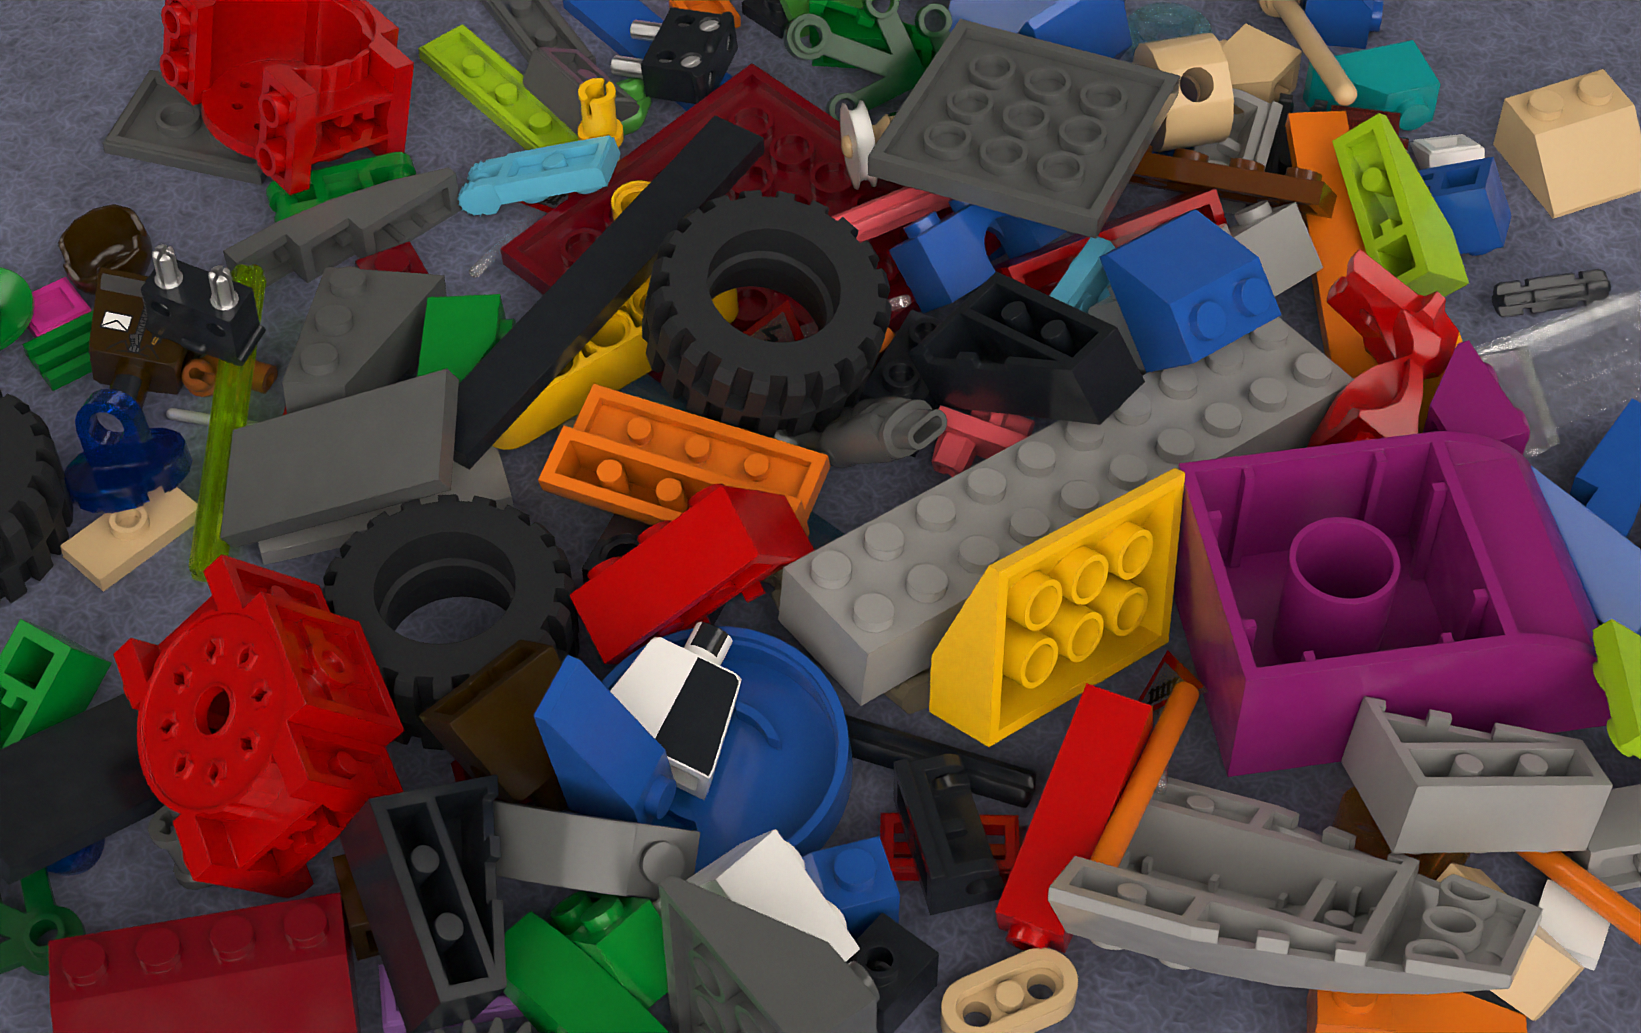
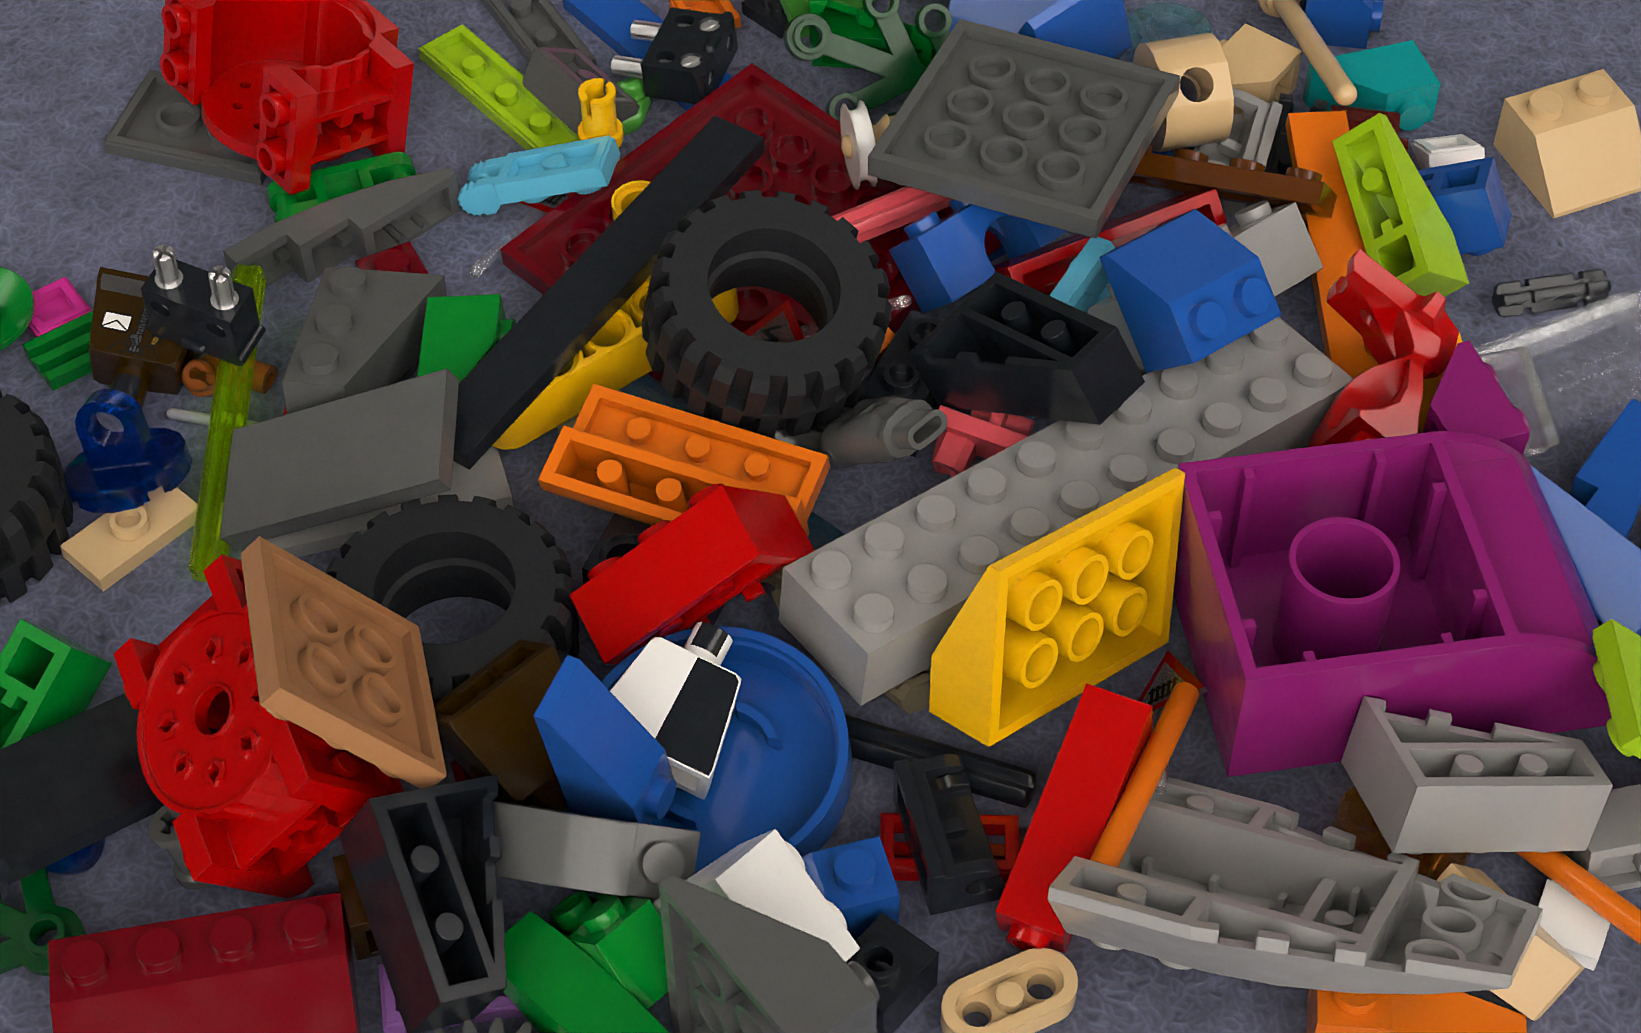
(107, 239): dark brown hair -> none
(341, 665): none -> medium nougat plate

